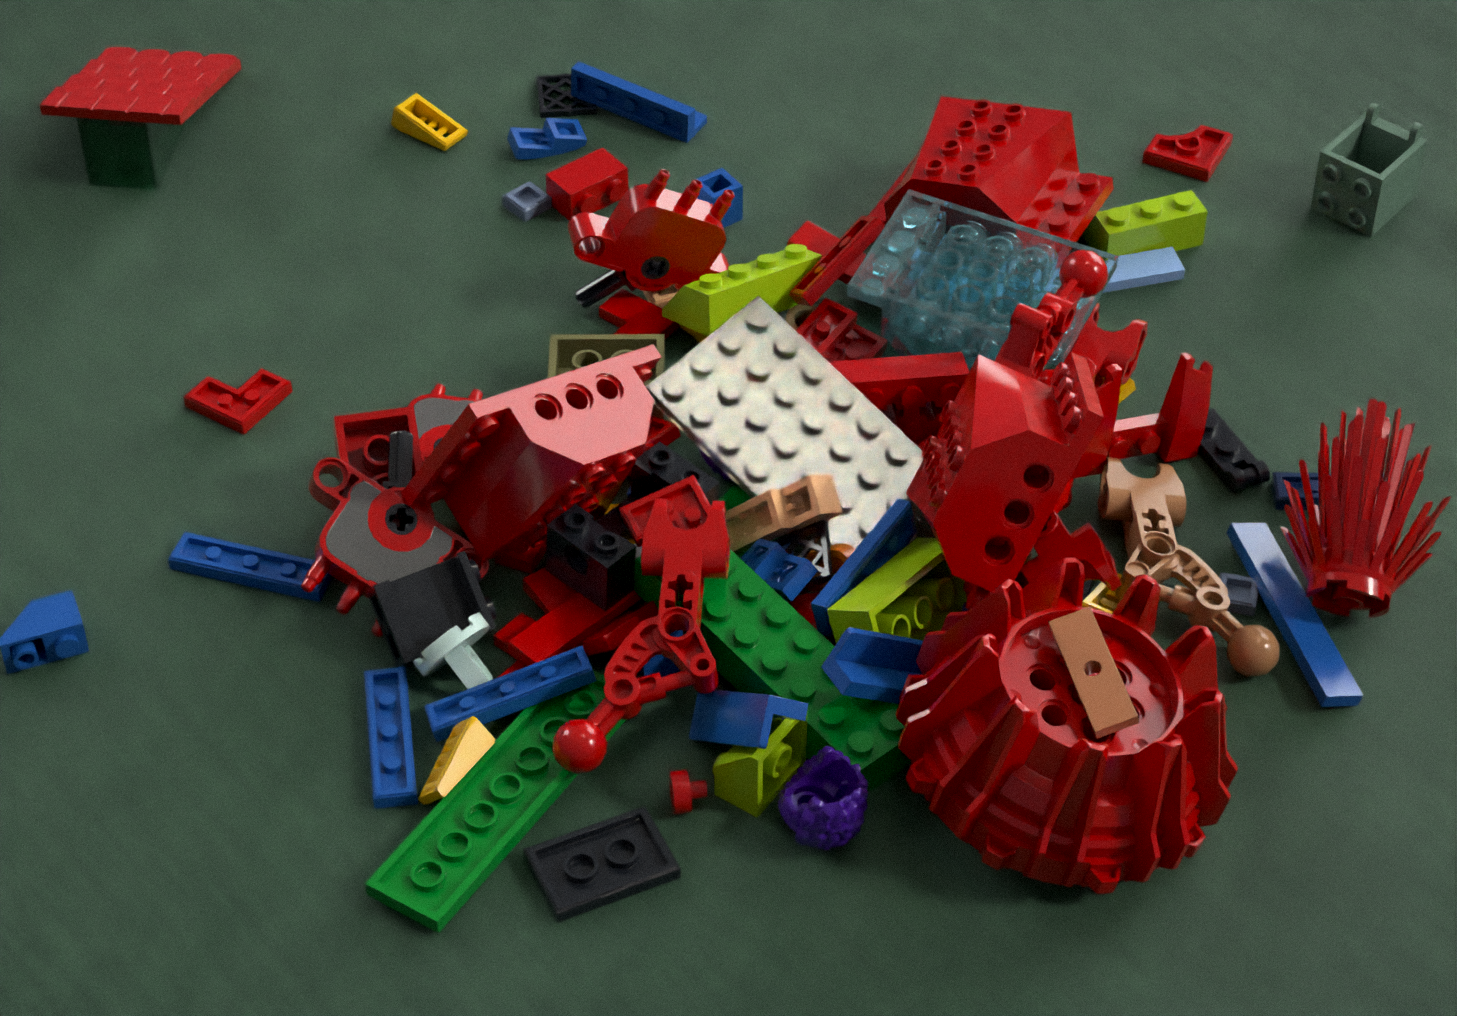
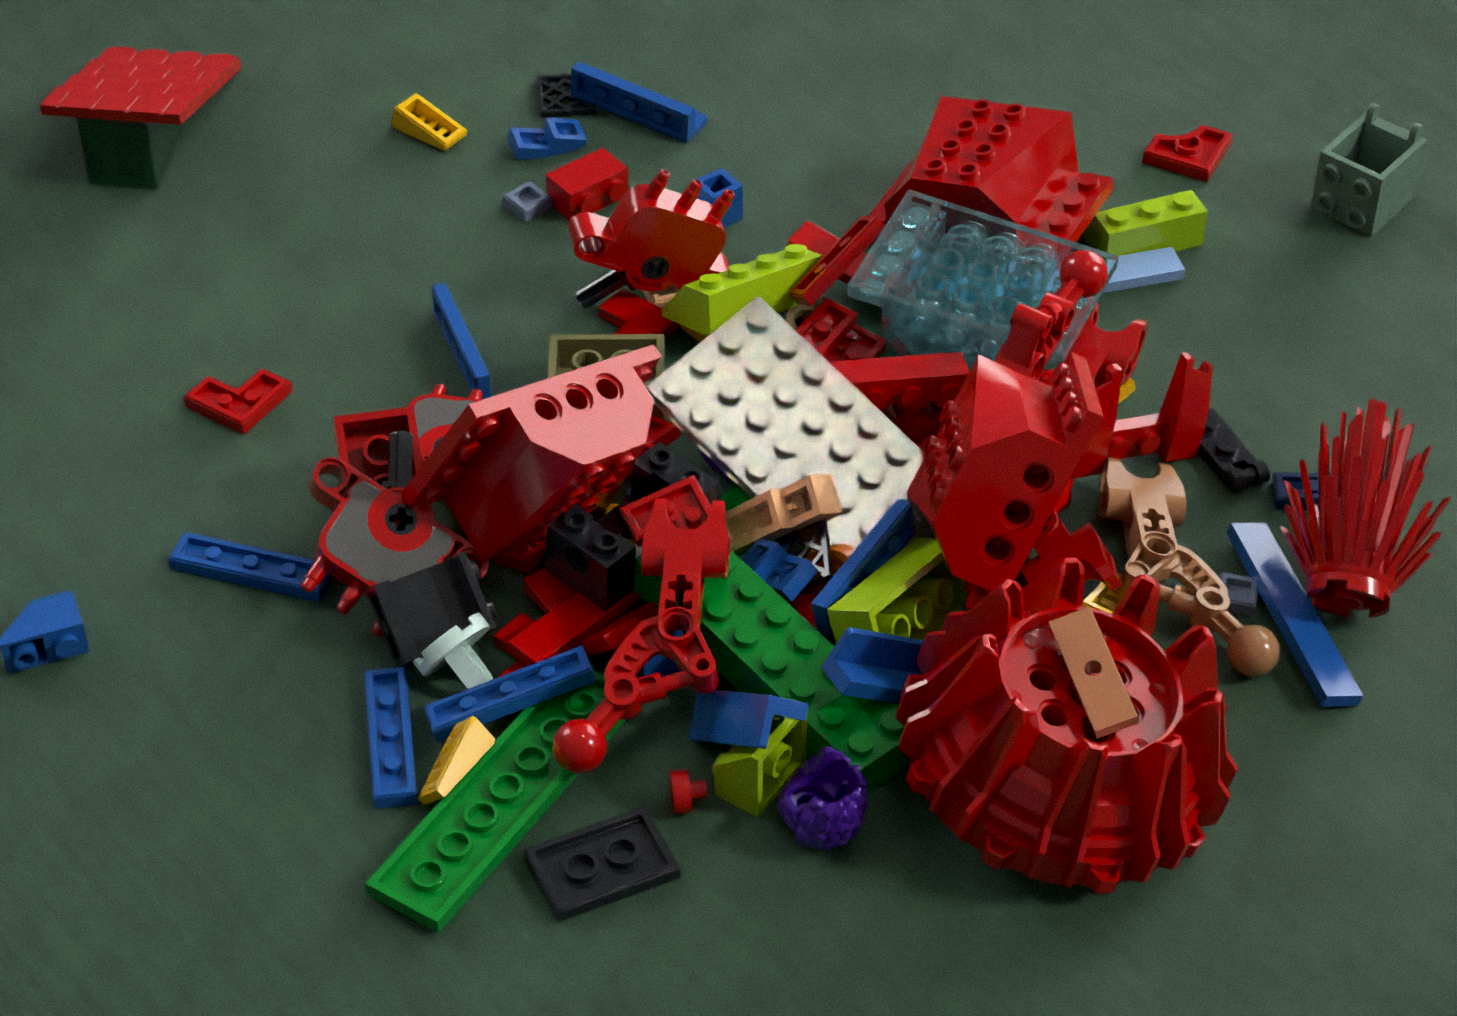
(460, 340): none -> blue tile

